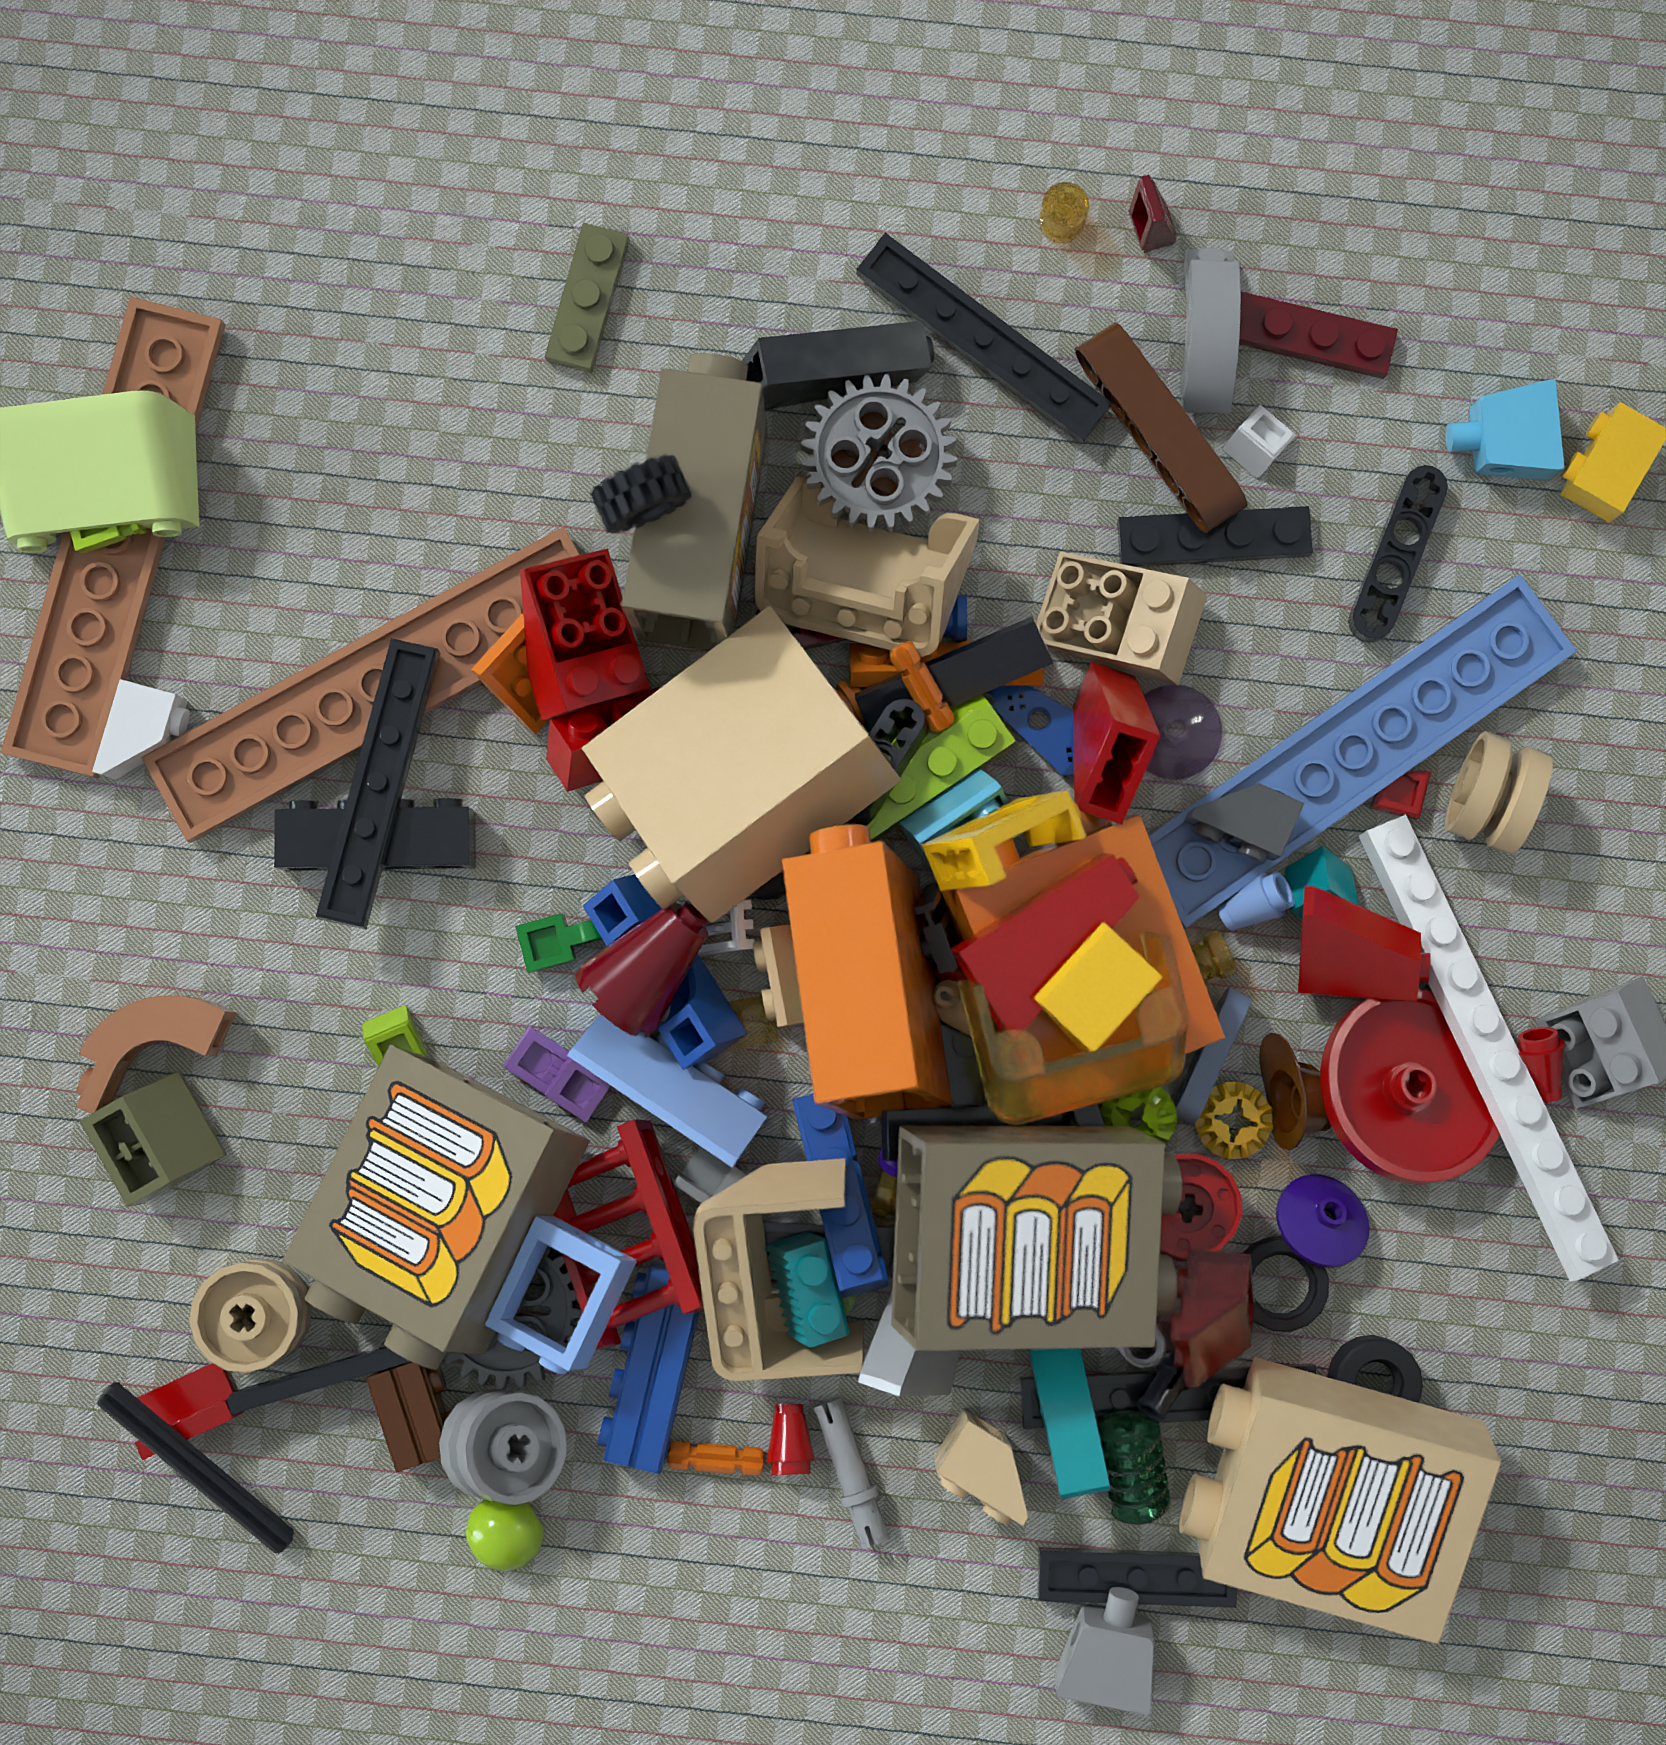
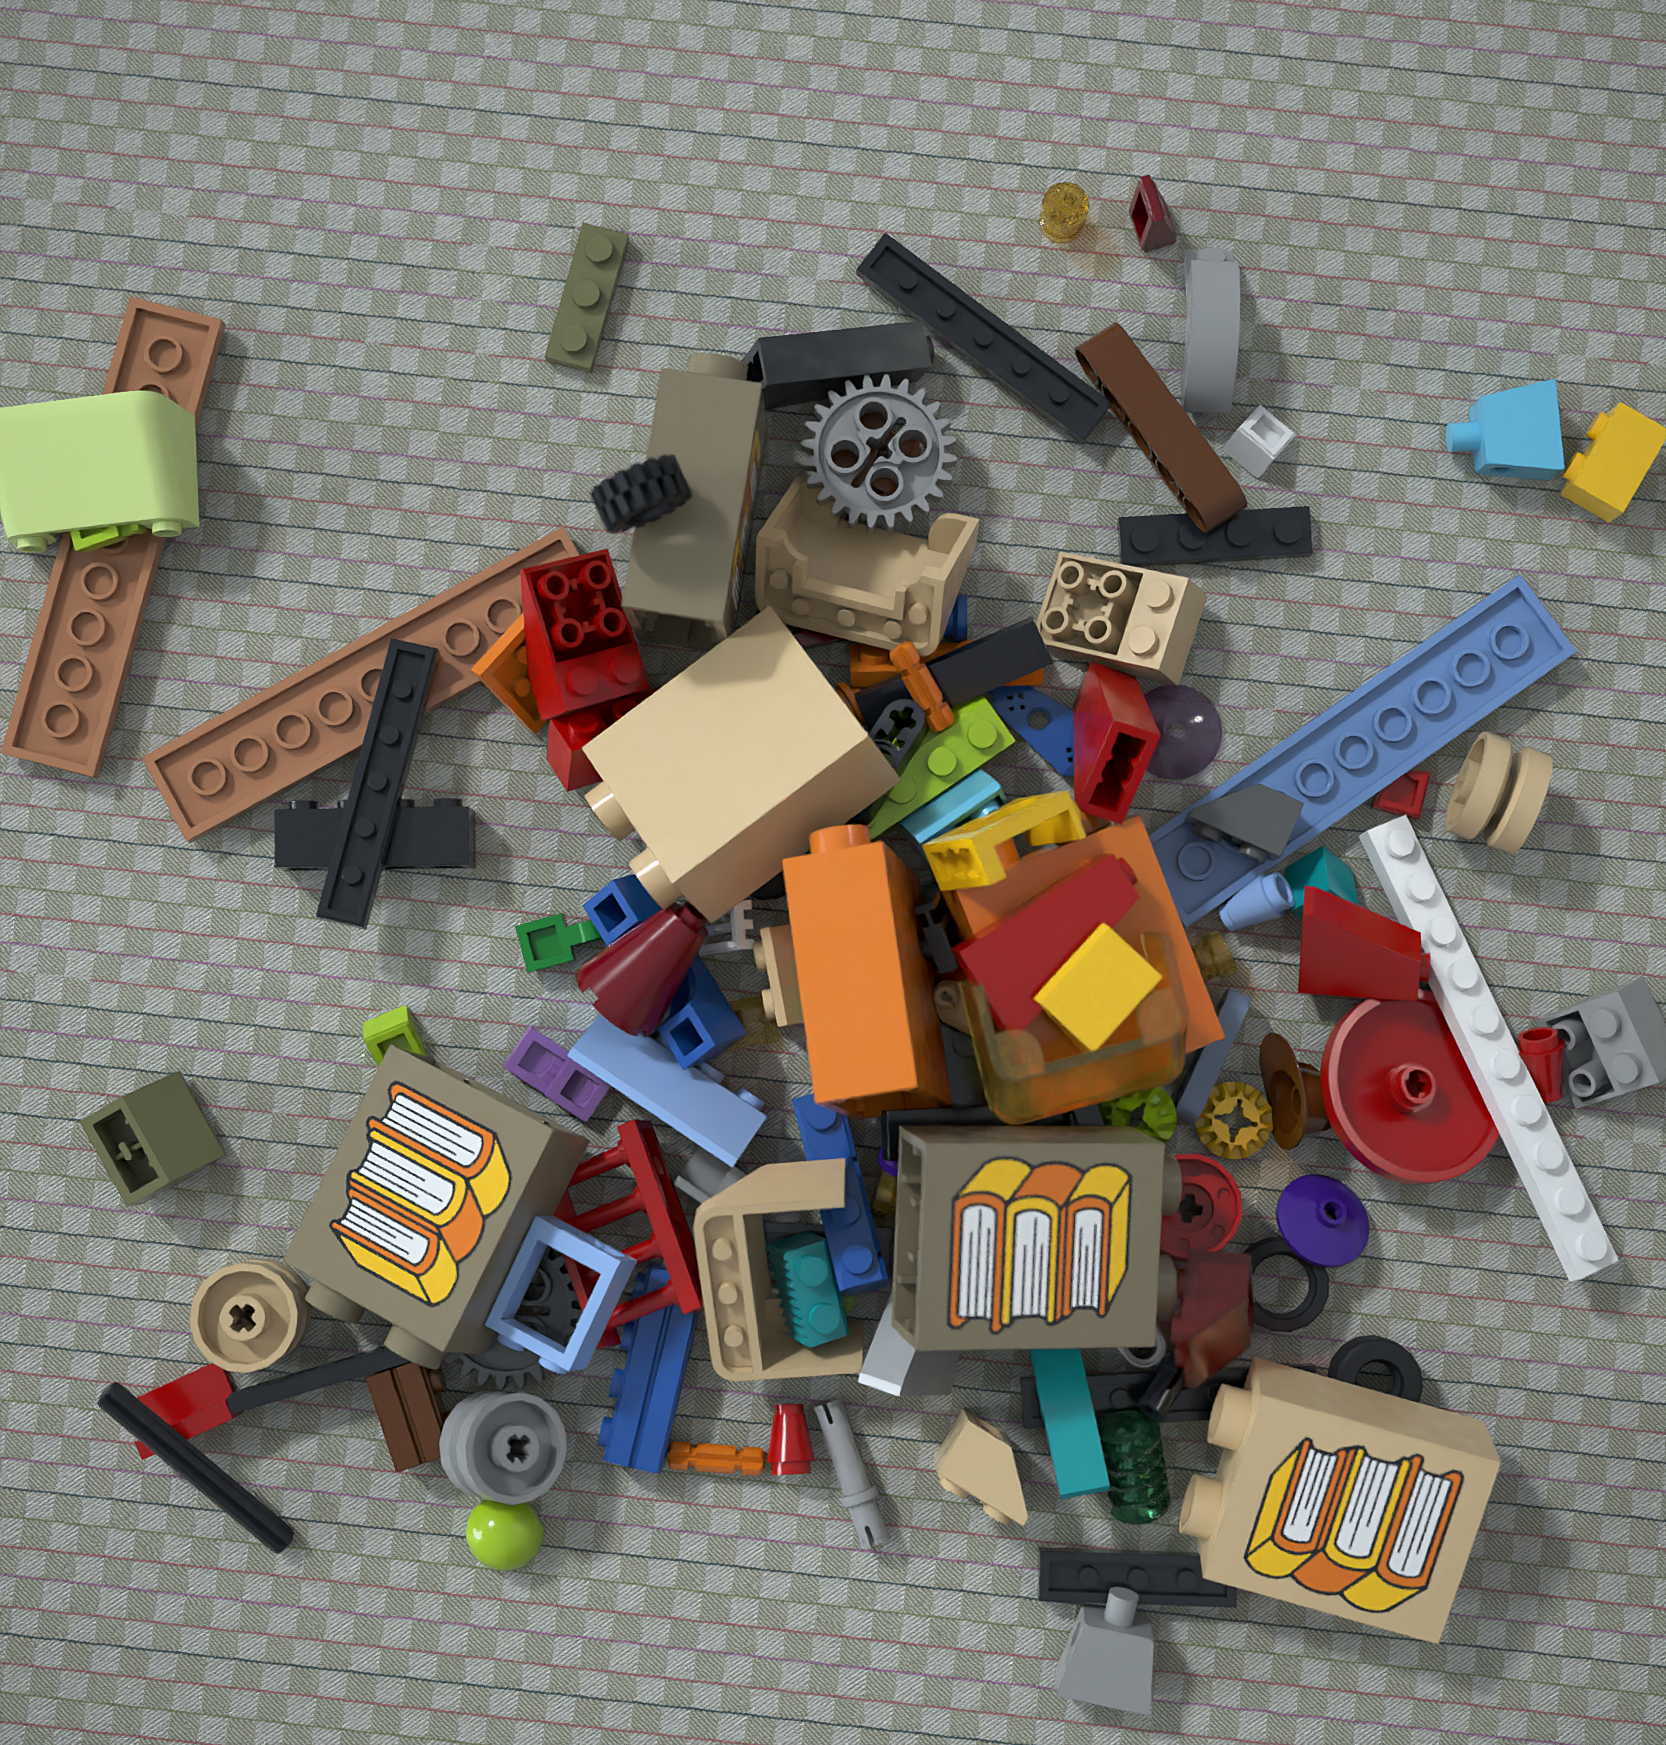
(131, 1029): nougat arch -> none
(137, 725): white slope -> none
(1316, 335): dark red plate -> none
(1401, 555): black beam -> none

